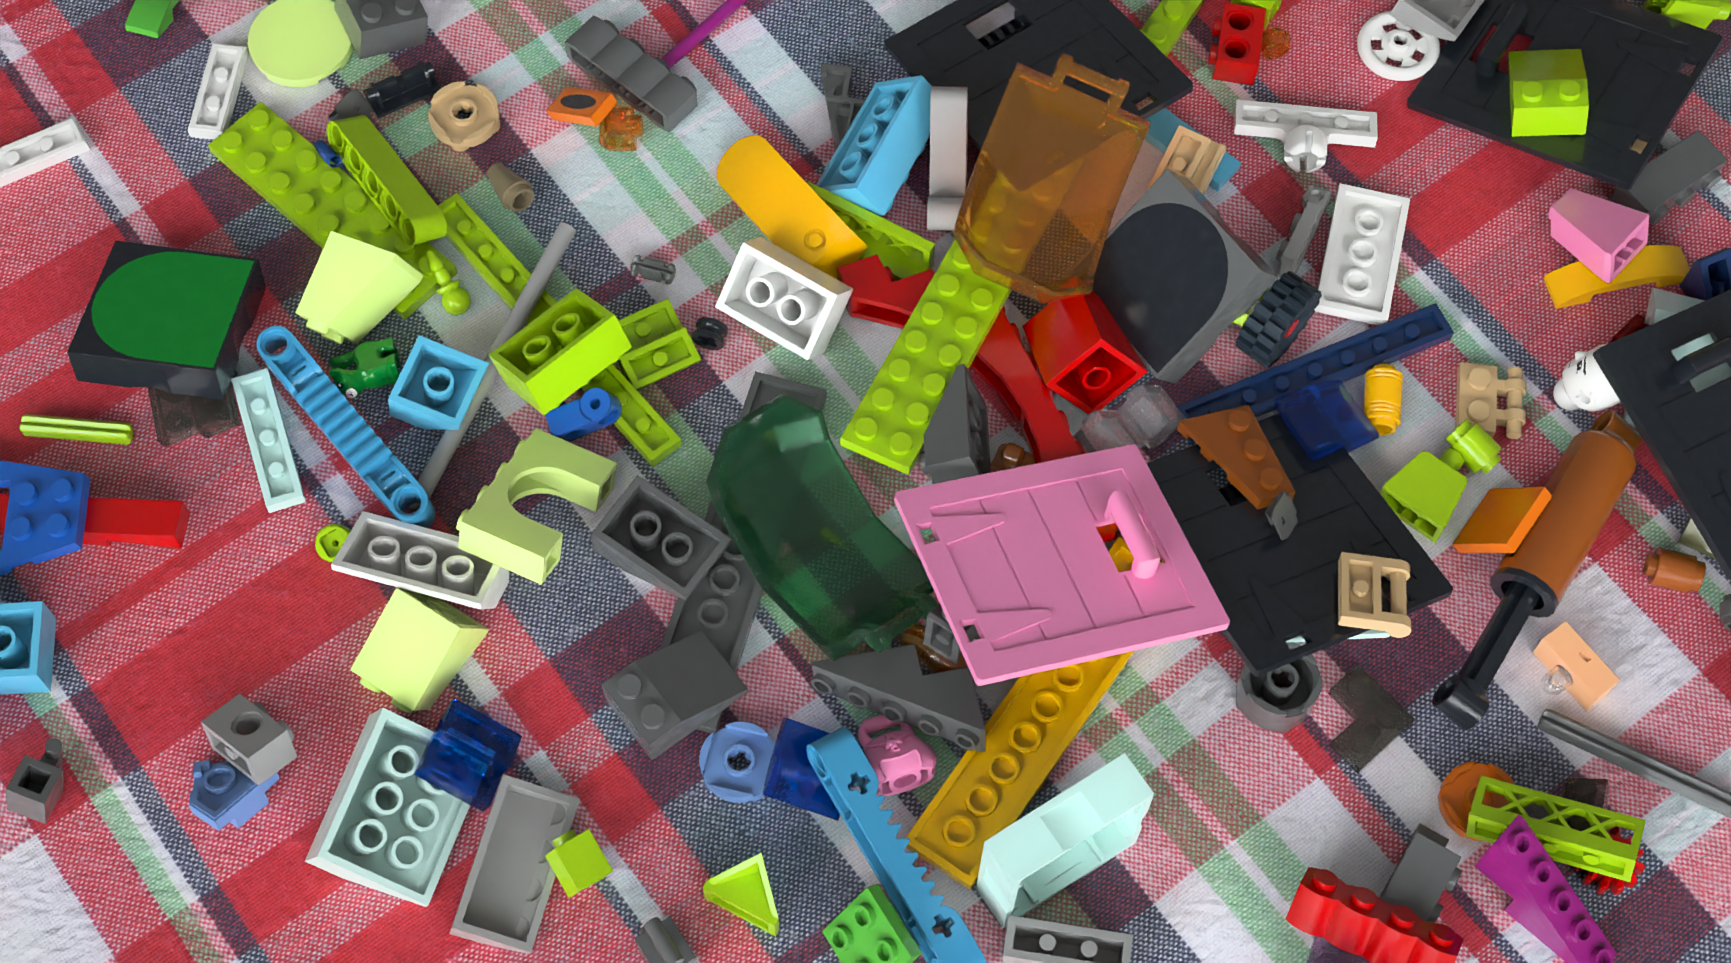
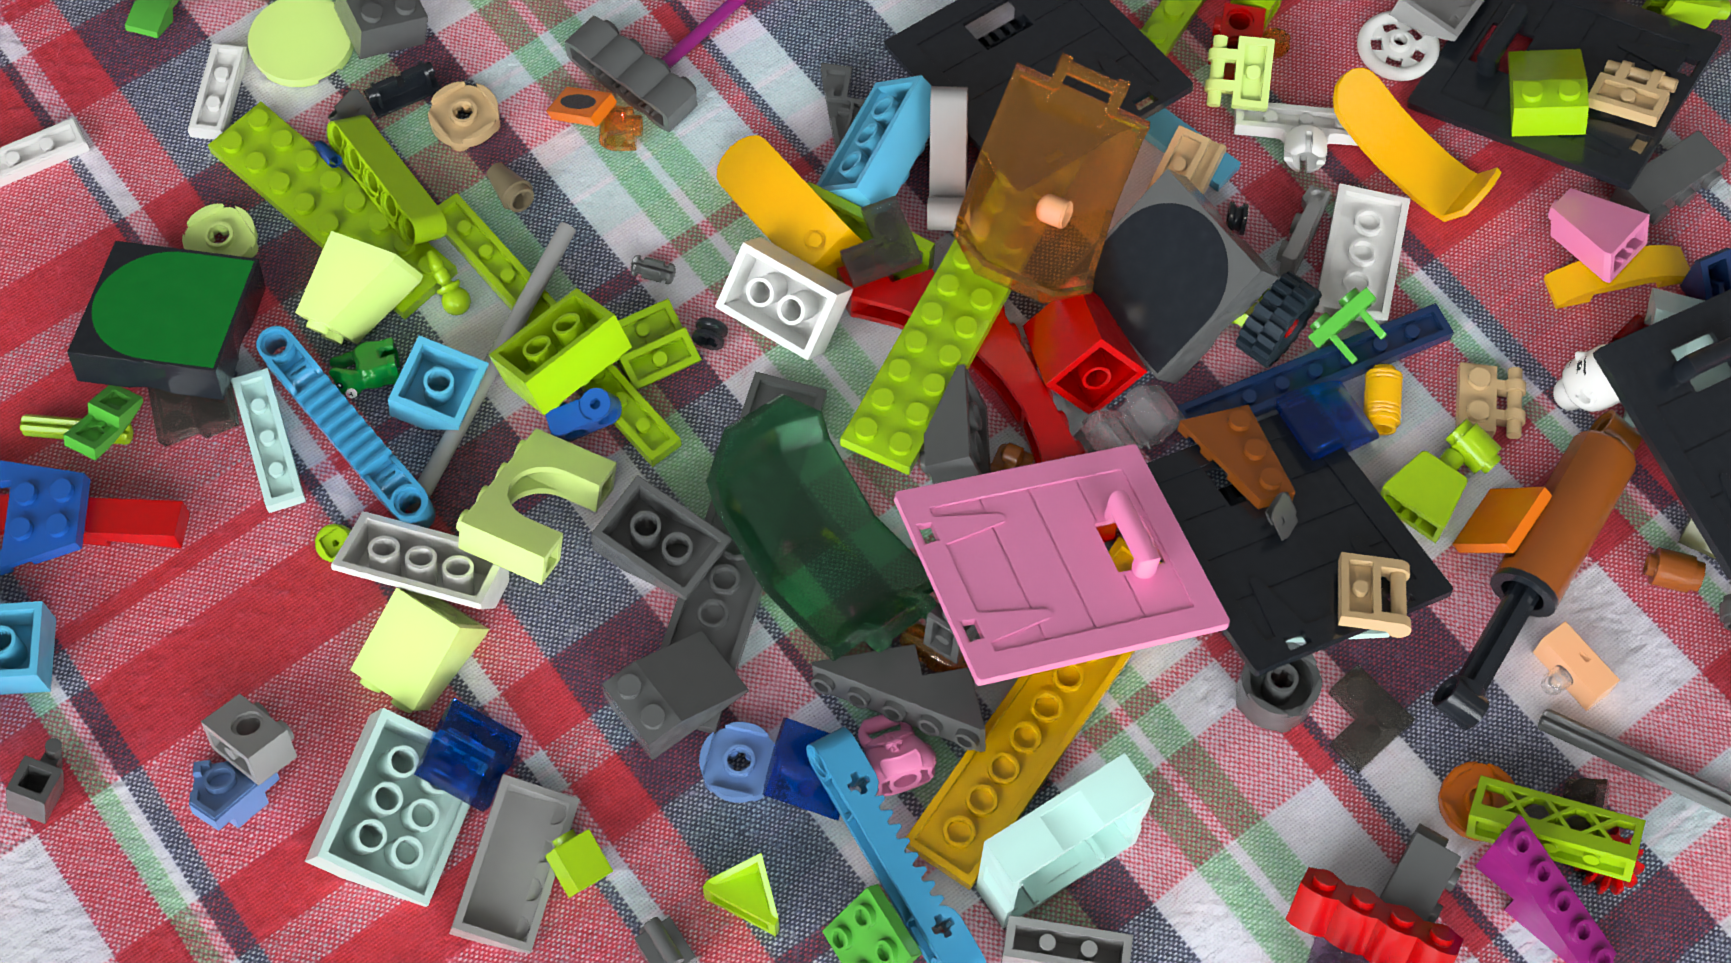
(106, 420): none -> bright green slope
(223, 220): none -> yellowish green plate
(888, 250): none -> clear smoke plate
(1054, 210): none -> light nougat piece
(1237, 217): none -> black bush
(1251, 77): none -> yellowish green plate
(1353, 305): none -> plate
(1405, 149): none -> yellow piece
(1632, 92): none -> tan plate

